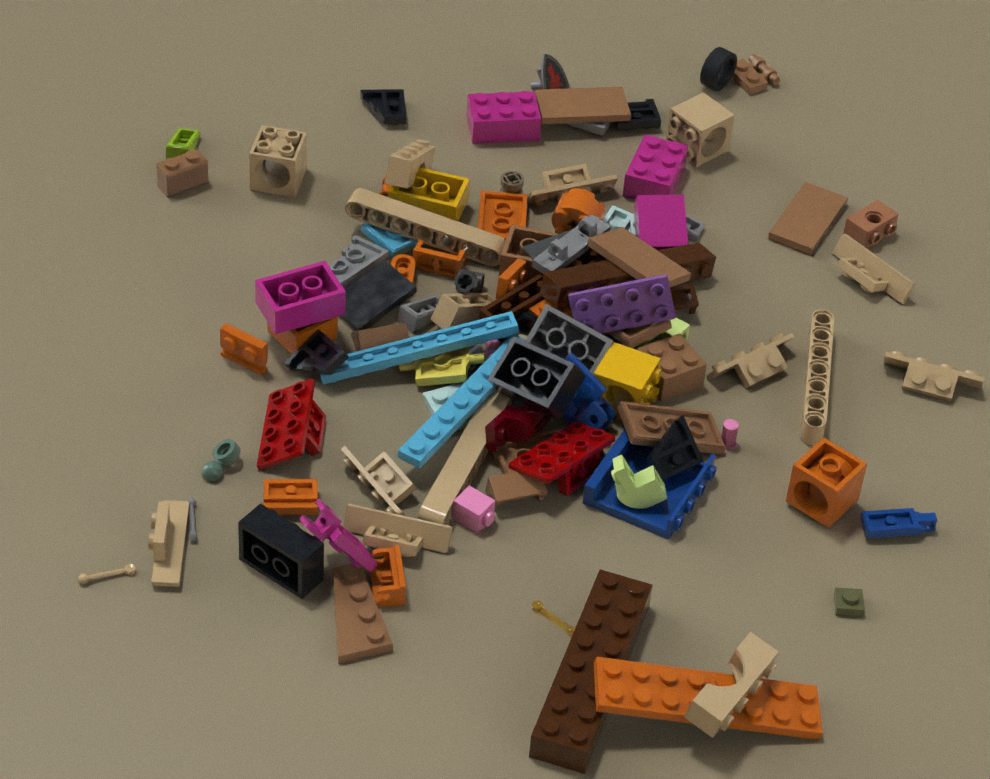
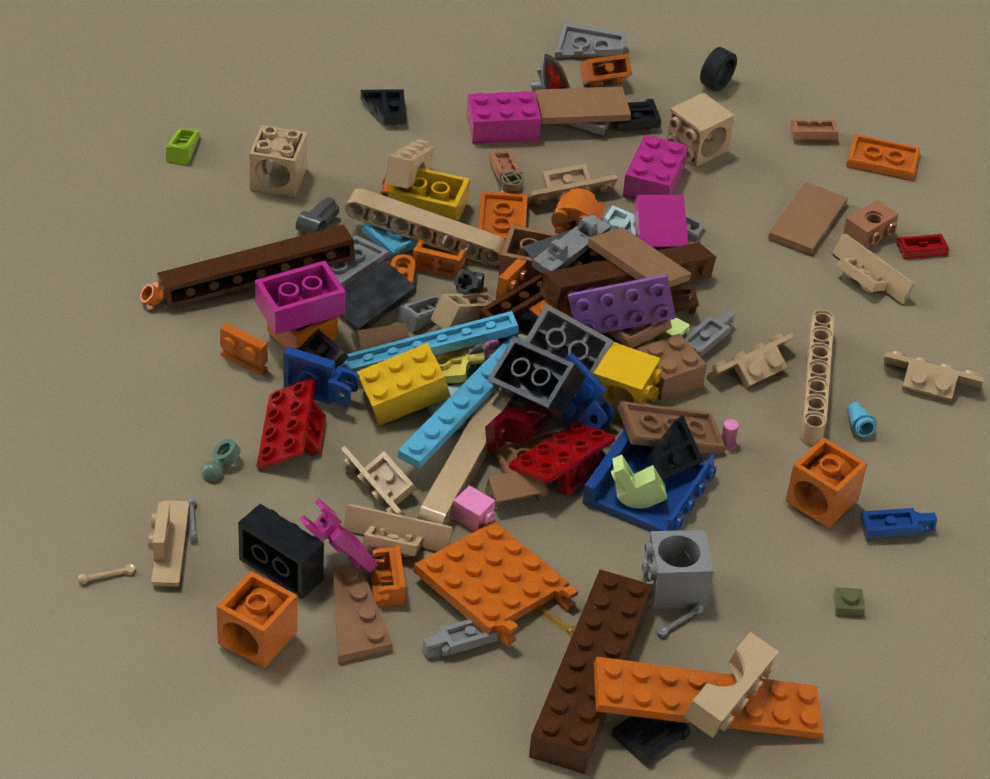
(151, 295): none -> orange plate
(182, 172): medium nougat brick -> none
(242, 268): none -> reddish brown brick
(257, 619): none -> orange brick
(291, 496): orange plate -> none
(318, 217): none -> dark grey piece
(328, 381): none -> blue plate
(403, 384): none -> yellow brick
(456, 638): none -> light grey hinge
(494, 580): none -> orange plate
(503, 162): none -> nougat plate
(589, 42): none -> light grey wing
(605, 69): none -> orange brick
(638, 731): none -> black plate
(662, 632): none -> light grey hinge
(678, 569): none -> light grey brick
(710, 332): none -> light grey hinge
(749, 79): medium nougat plate -> none
(814, 129): none -> nougat plate
(861, 421): none -> medium azure cone
(883, 157): none -> orange tile
(922, 246): none -> red tile

